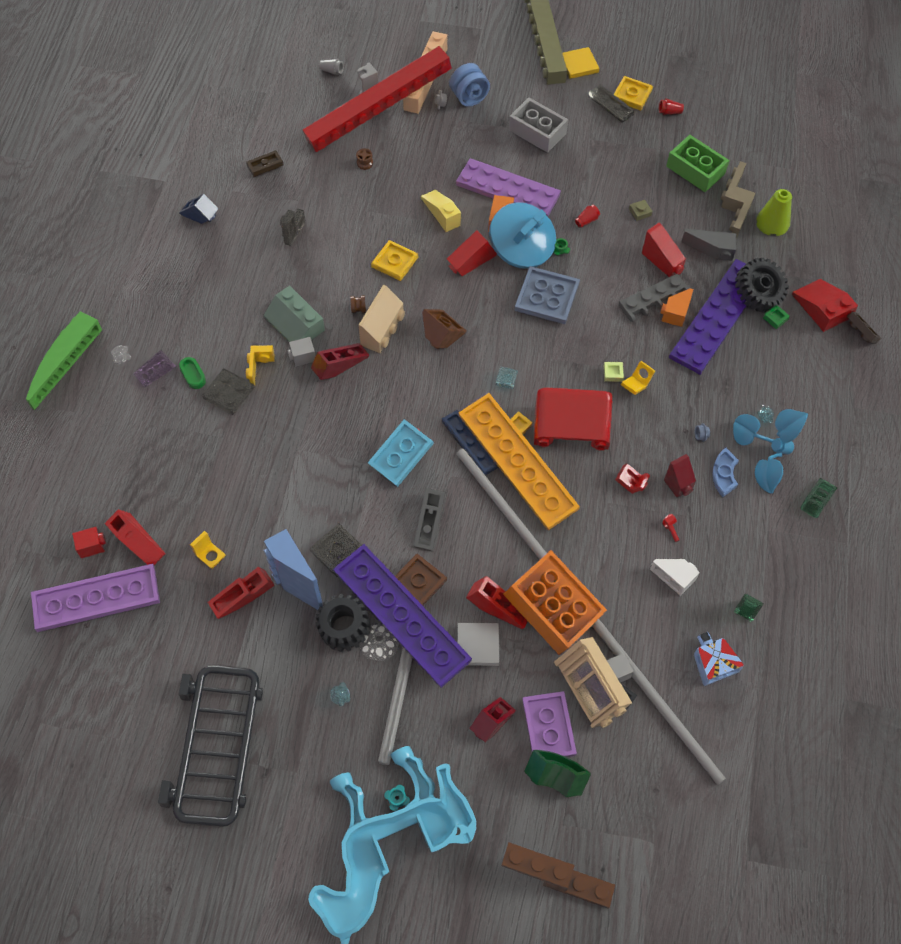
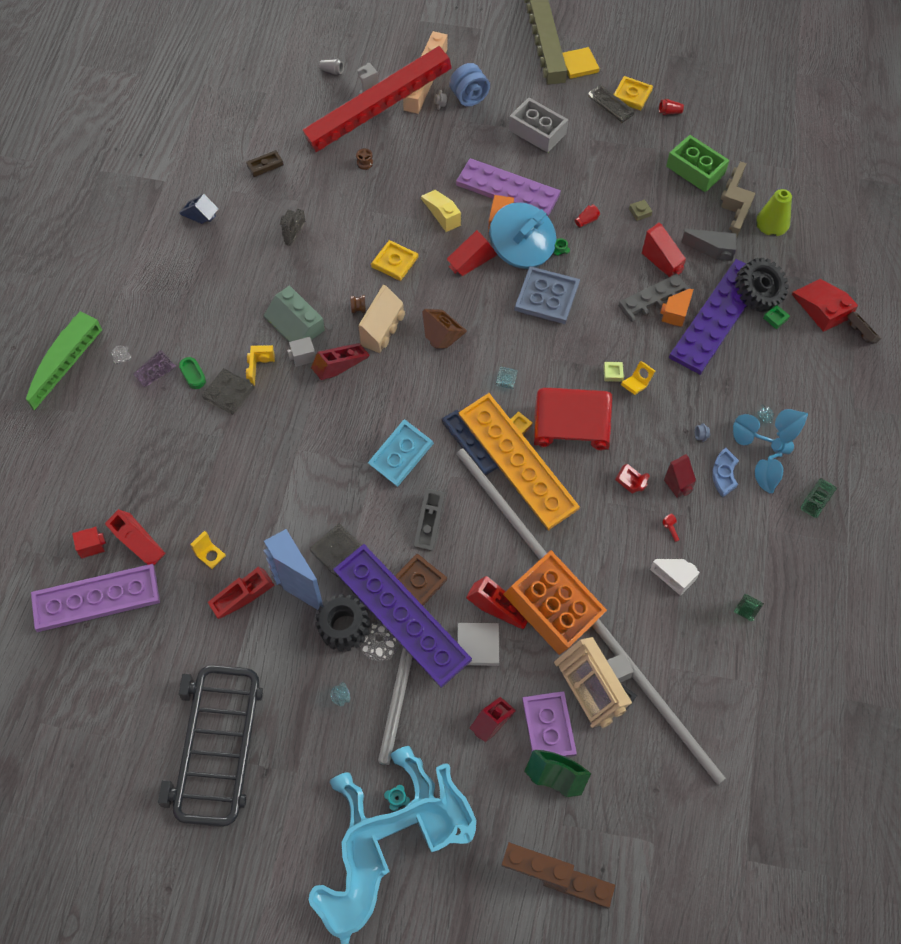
(715, 659): torso -> none

